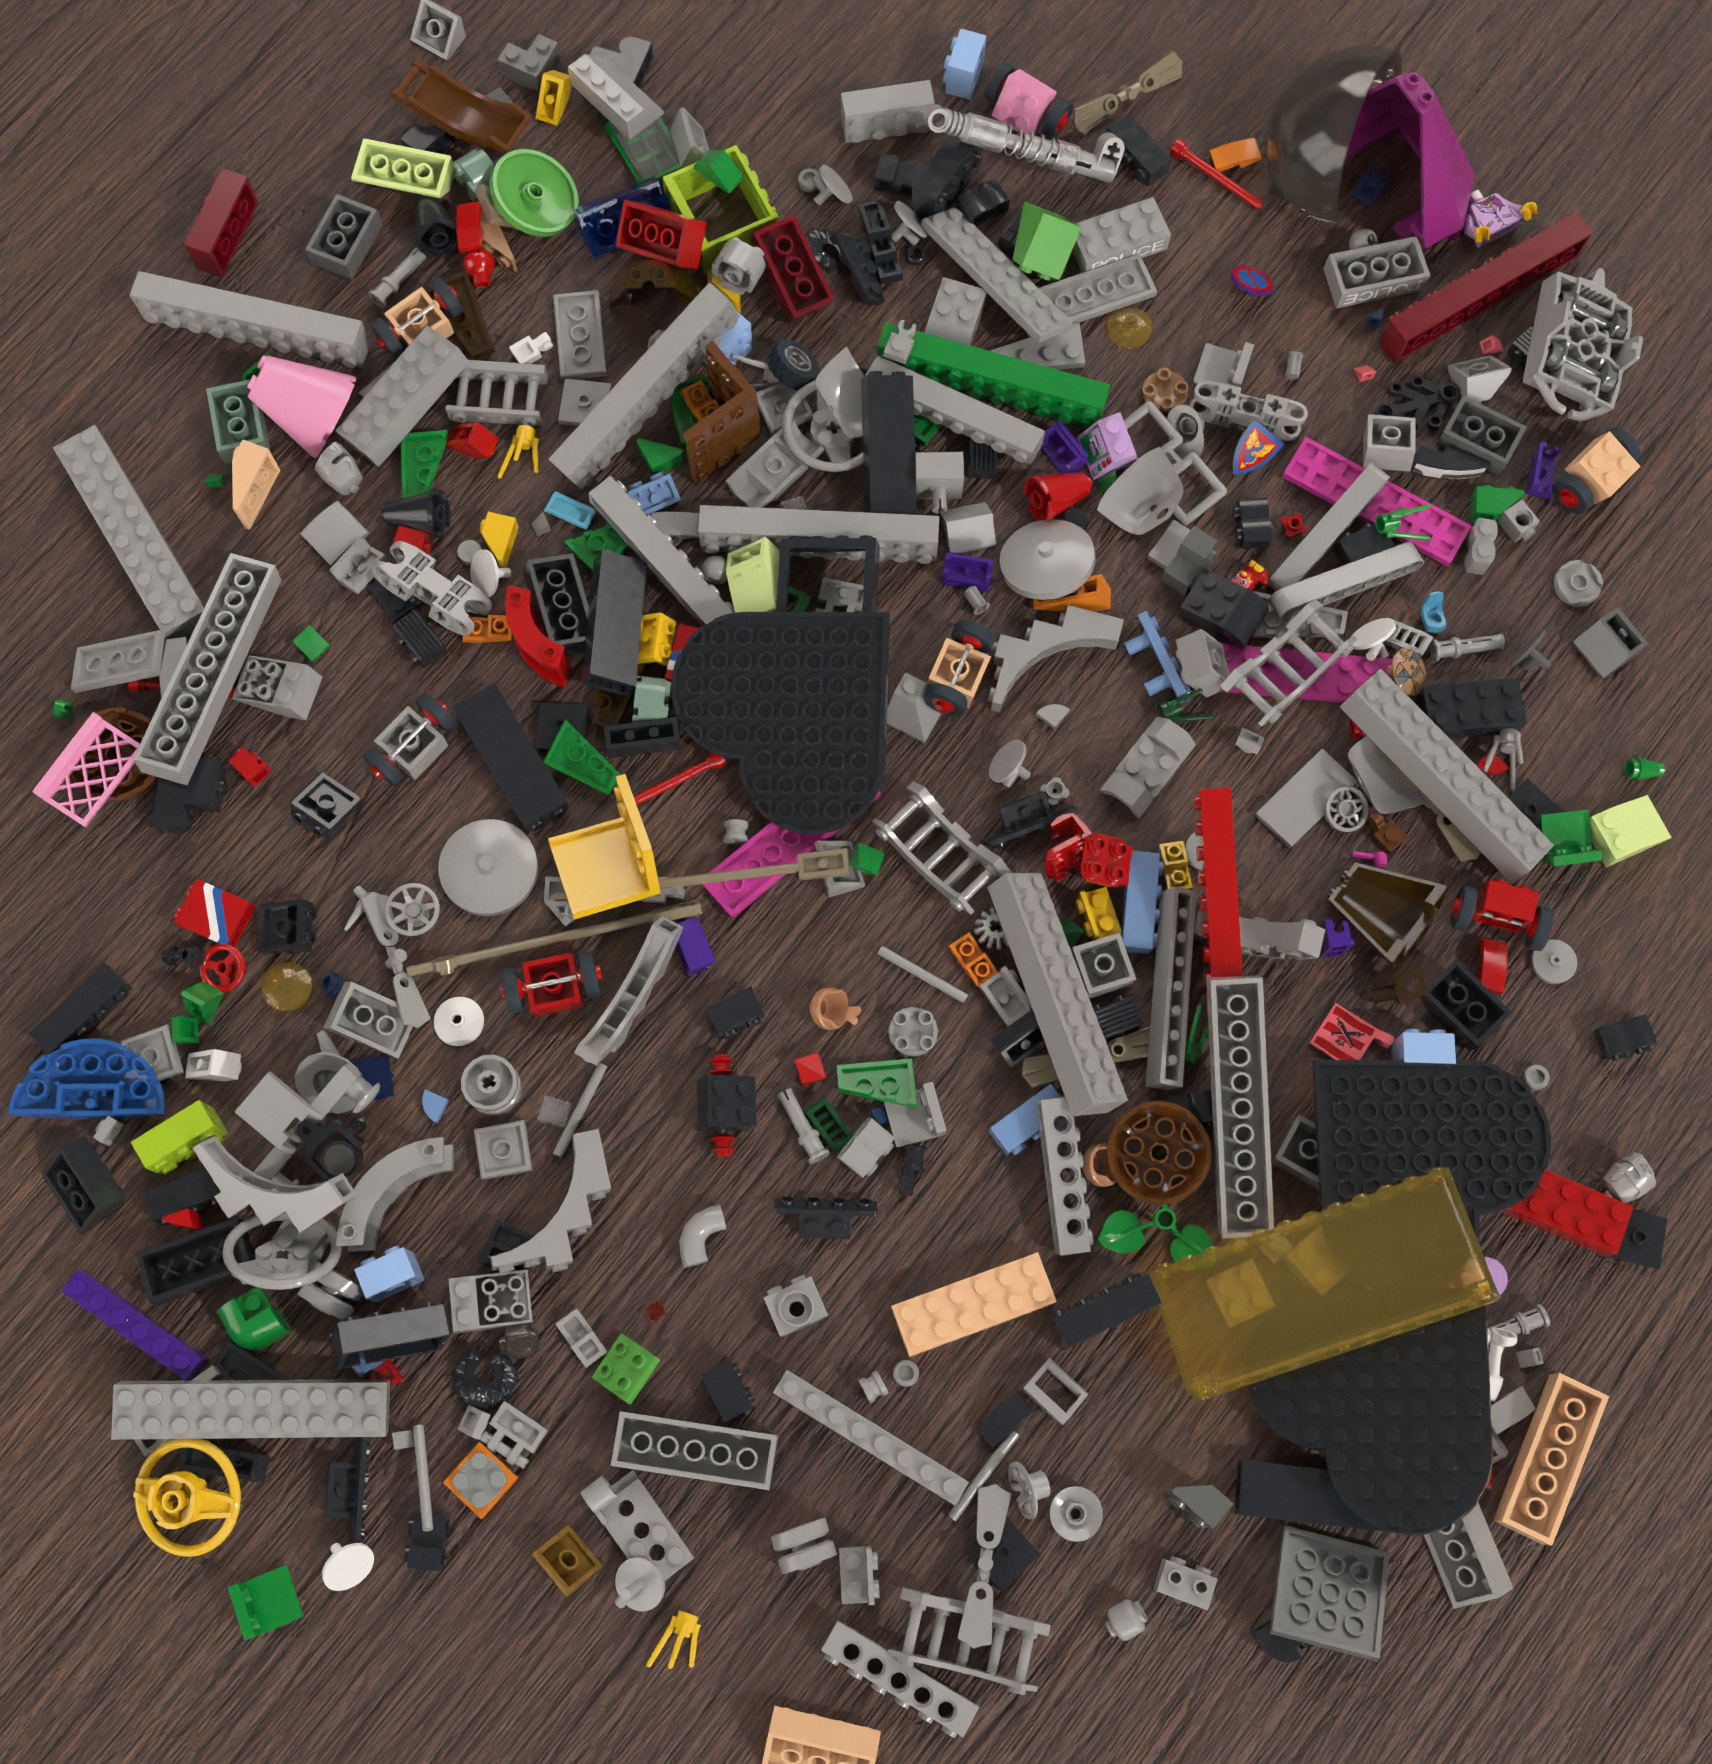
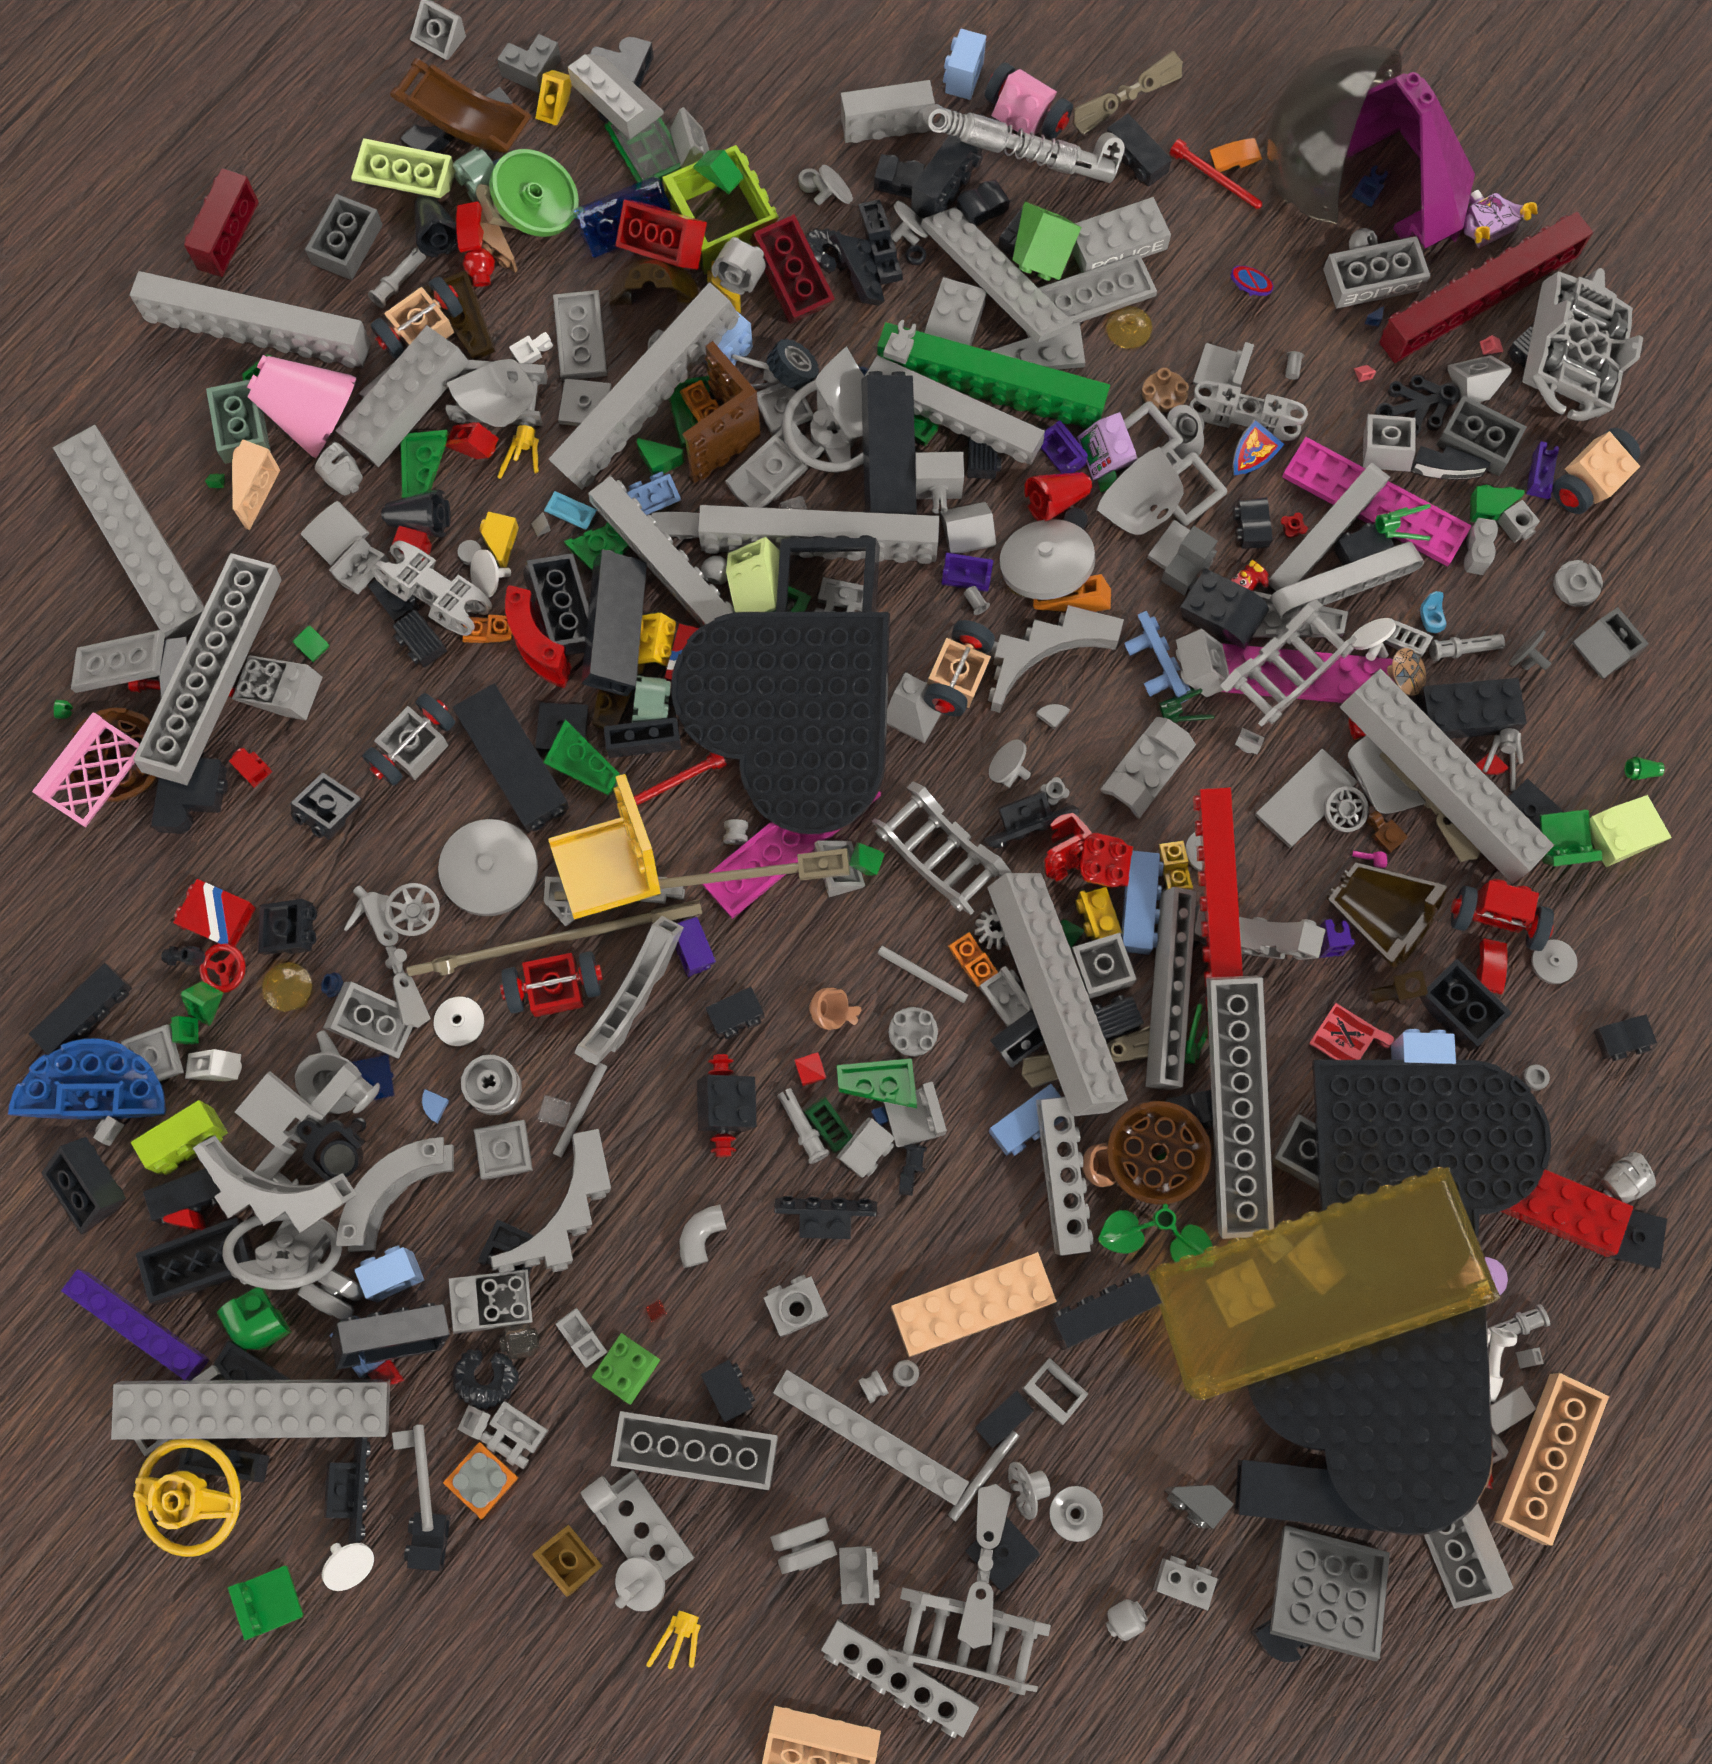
(484, 393): none -> light grey piece

